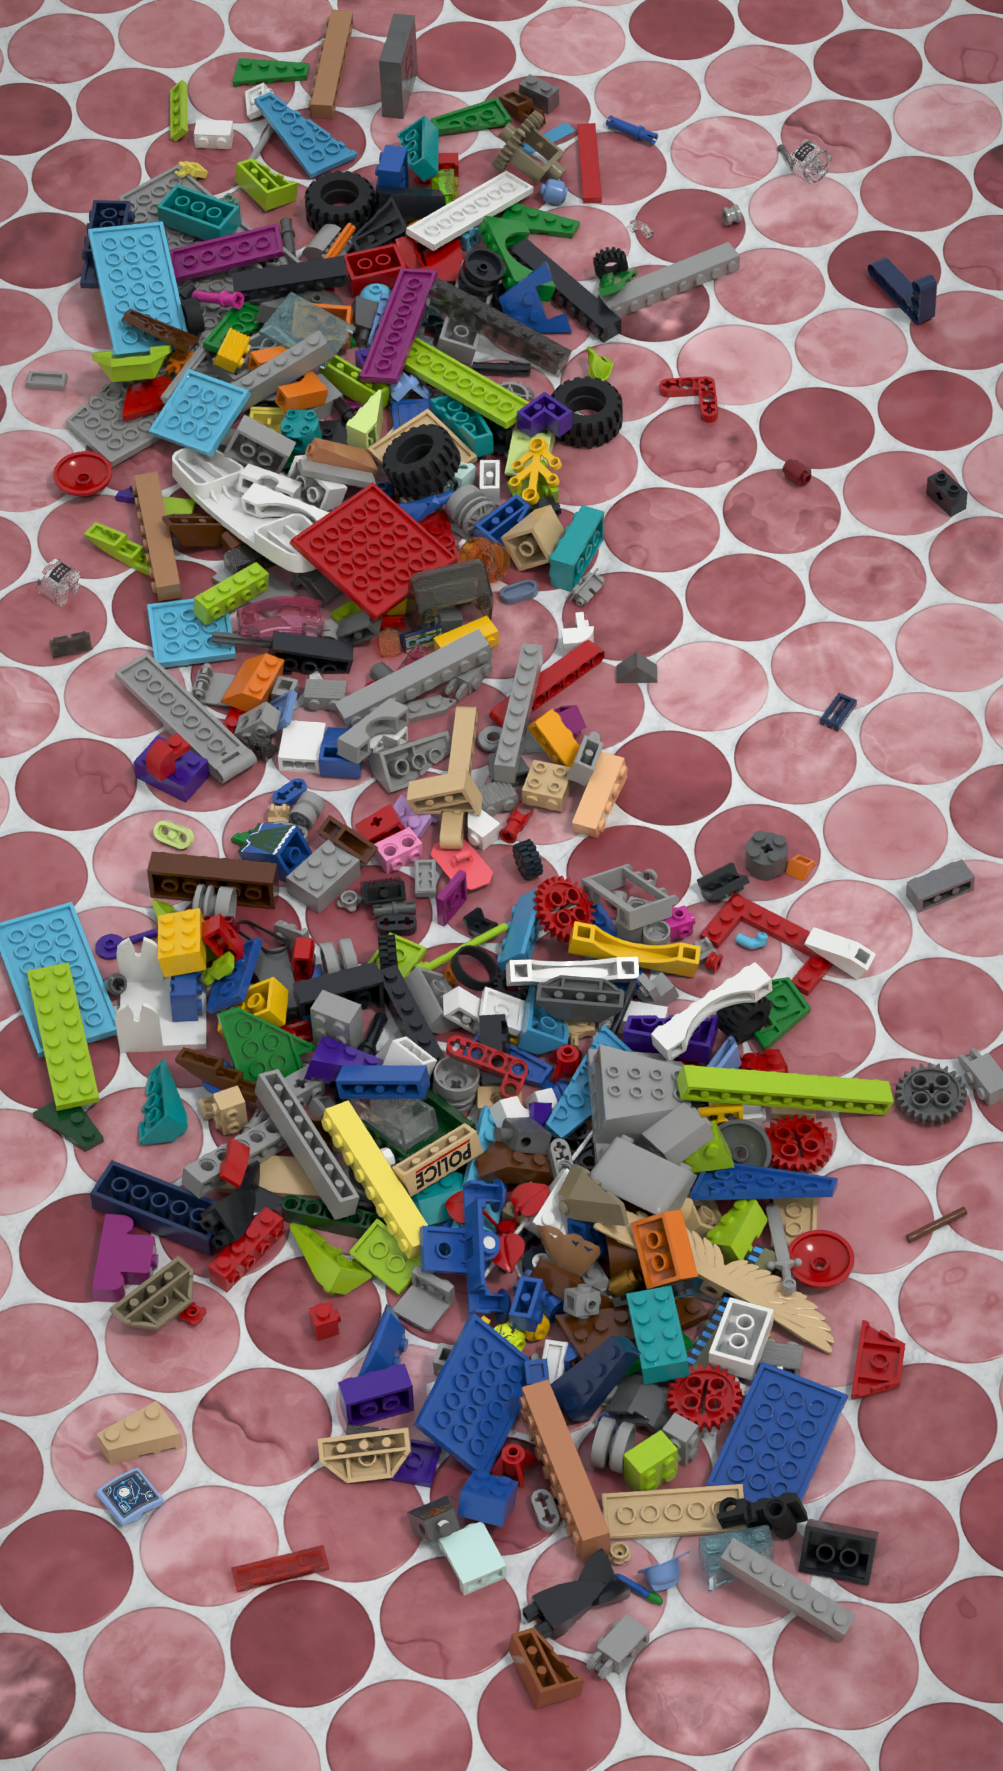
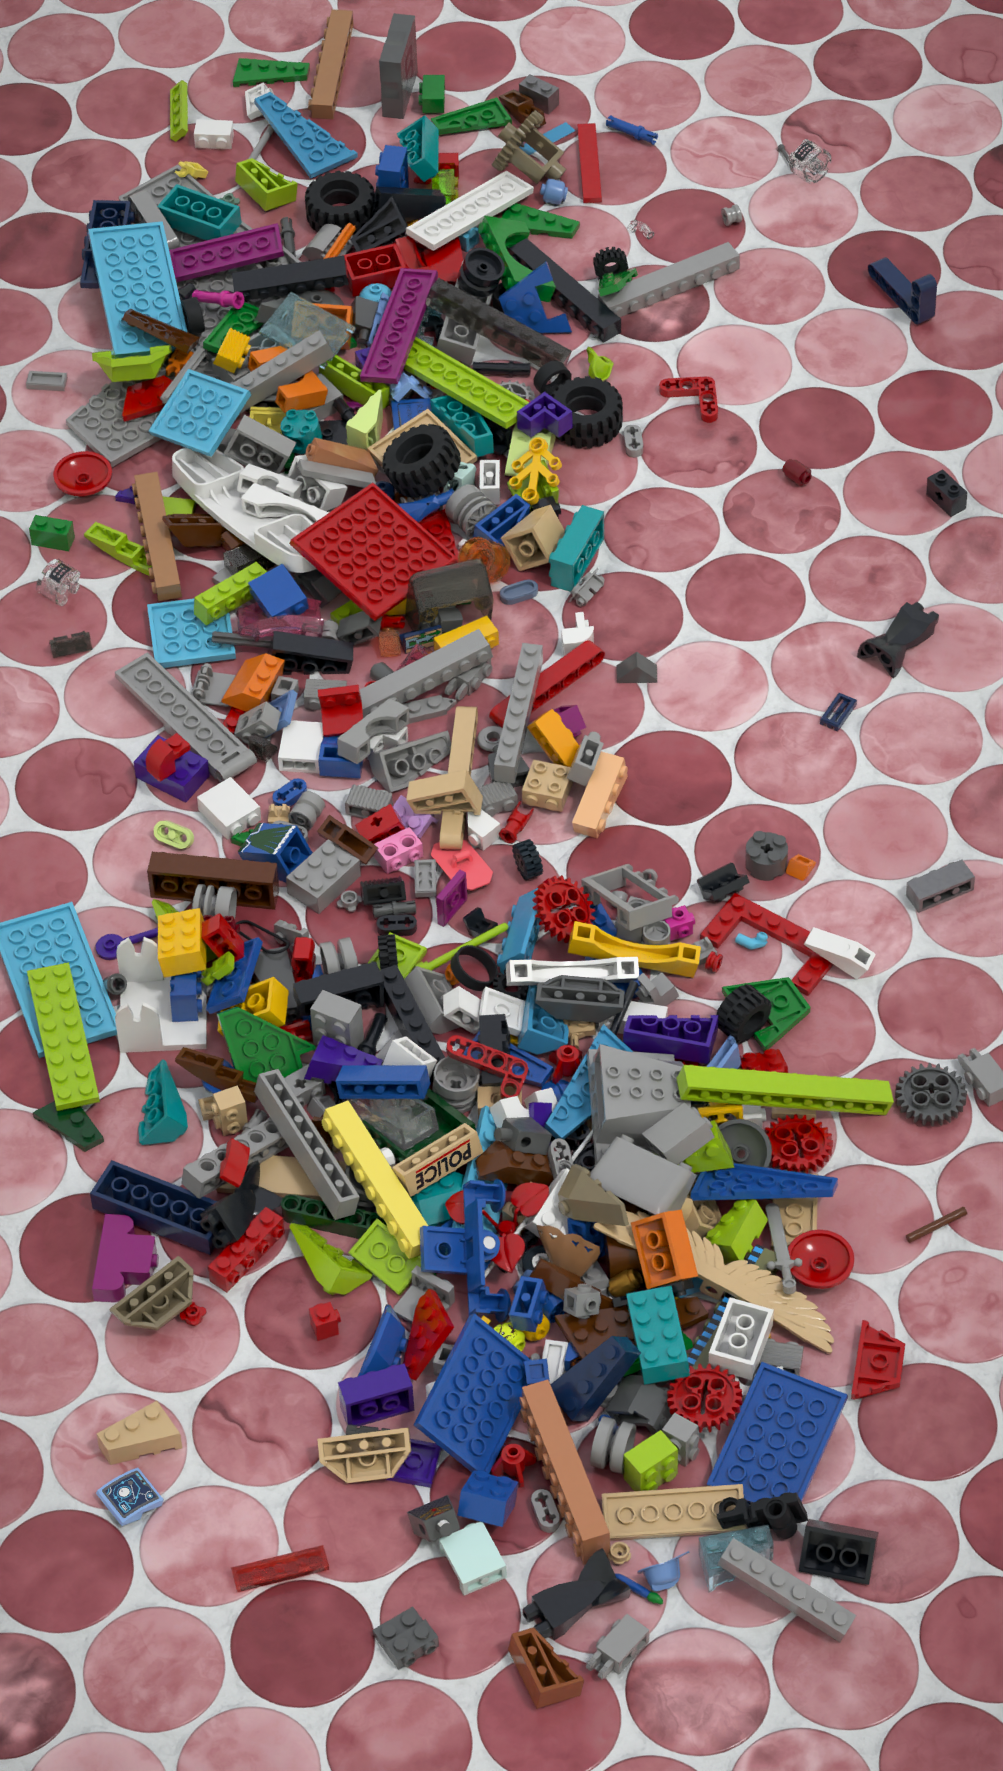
(52, 533): none -> green brick
(148, 212): none -> light grey beam
(229, 808): none -> white brick
(278, 593): none -> blue brick
(340, 709): none -> red bracket
(366, 801): none -> light grey brick
(406, 1638): none -> dark grey plate
(428, 1332): none -> red plate
(432, 94): none -> green brick
(546, 372): none -> black tyre
(629, 441): none -> light grey beam
(745, 987): white arch -> none
(906, 631): none -> black hips

